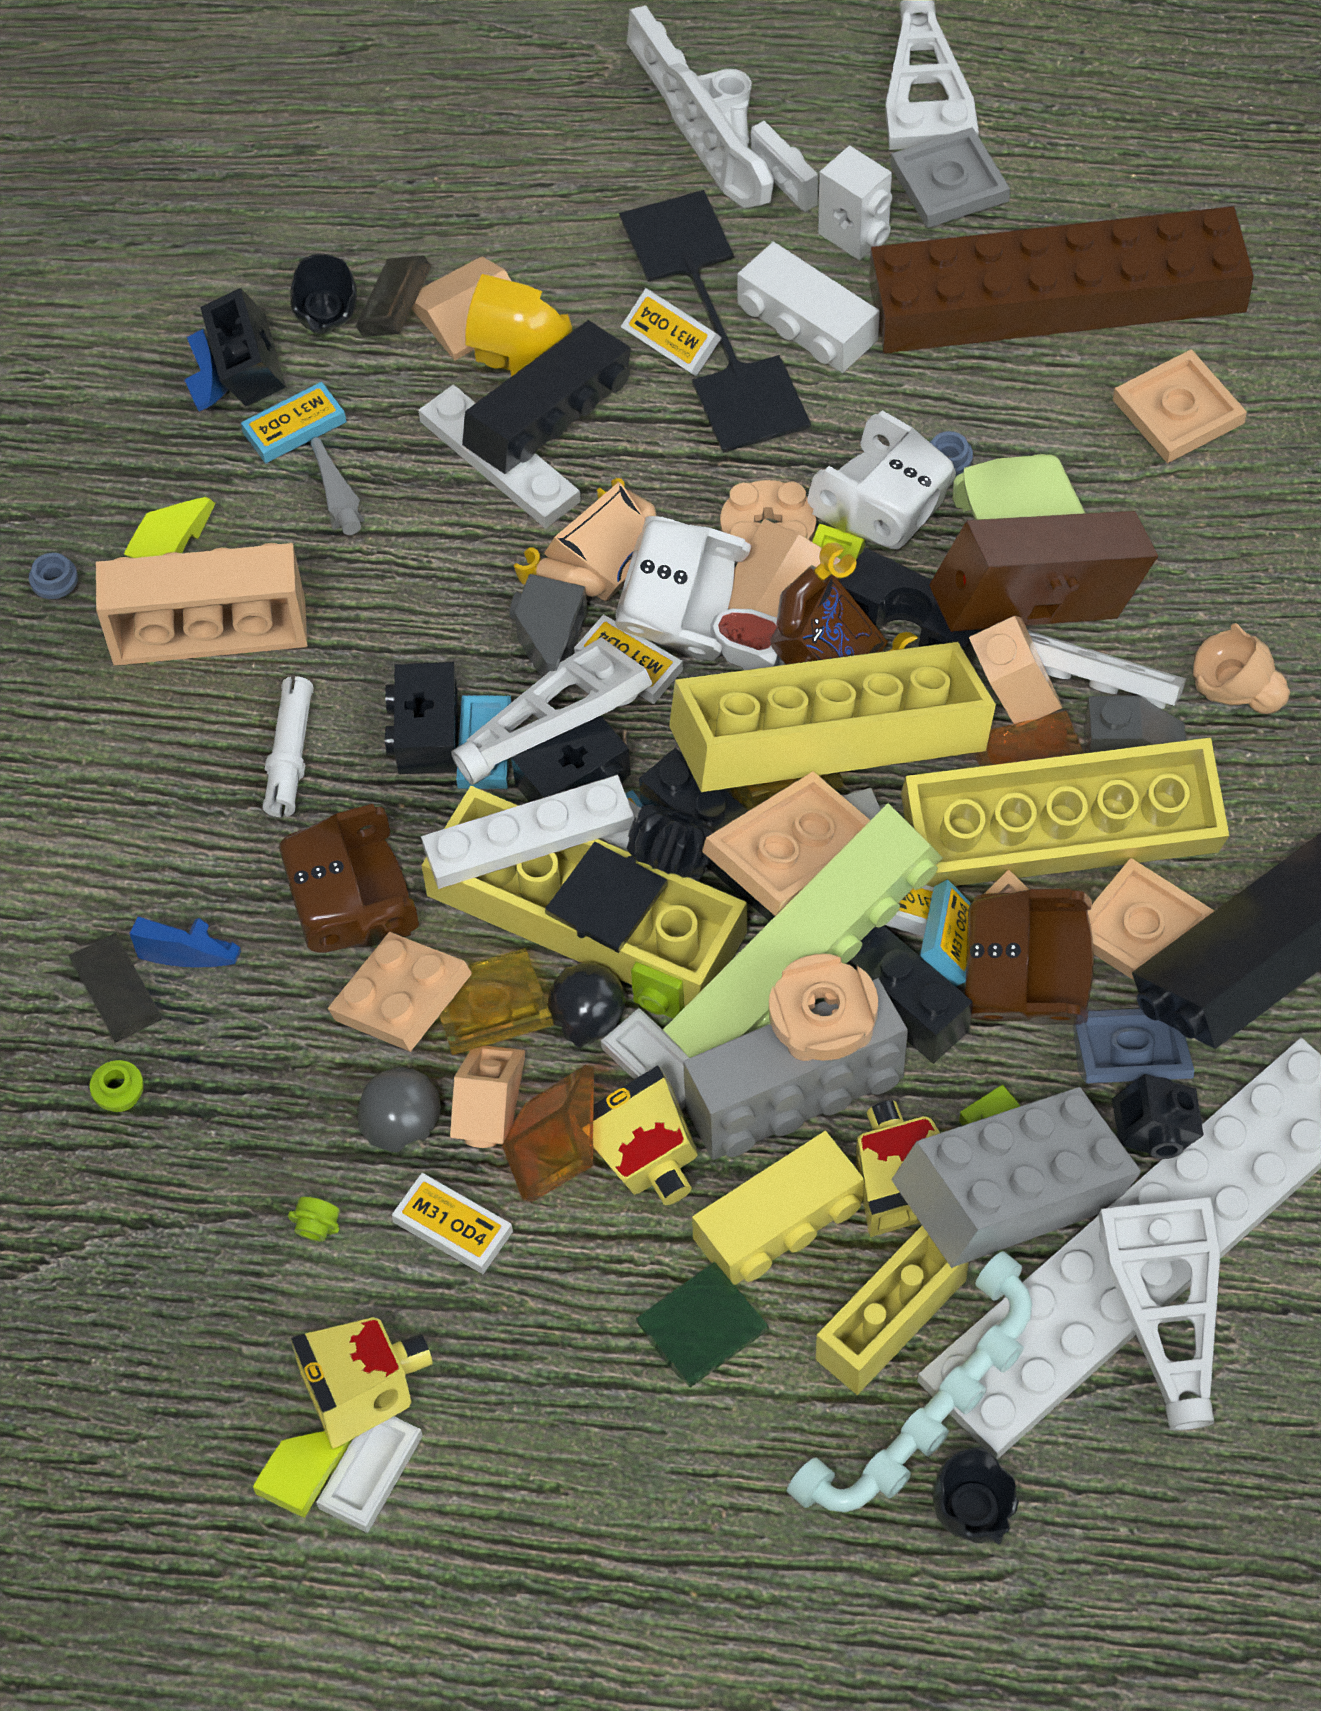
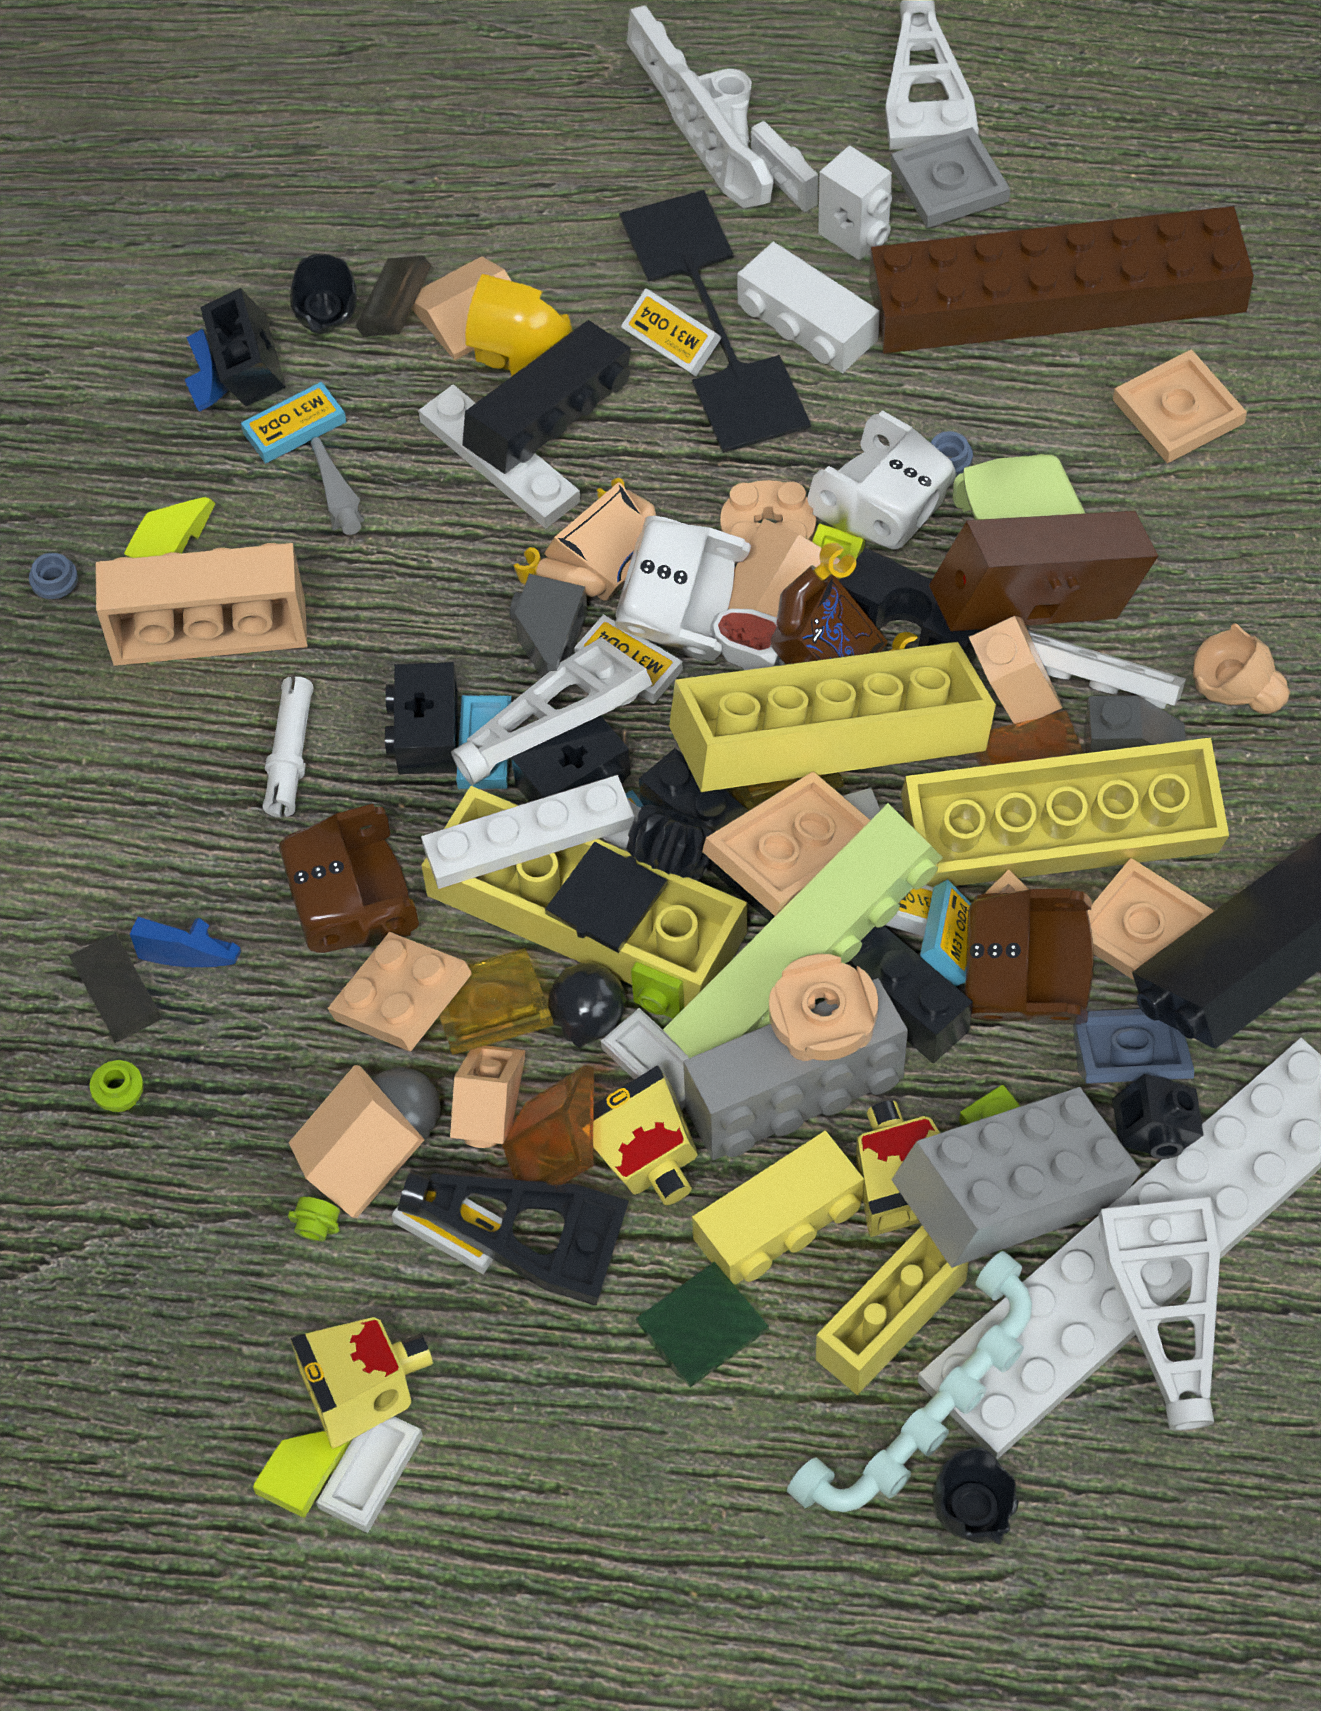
(354, 1143): none -> light nougat slope
(585, 1244): none -> black plate

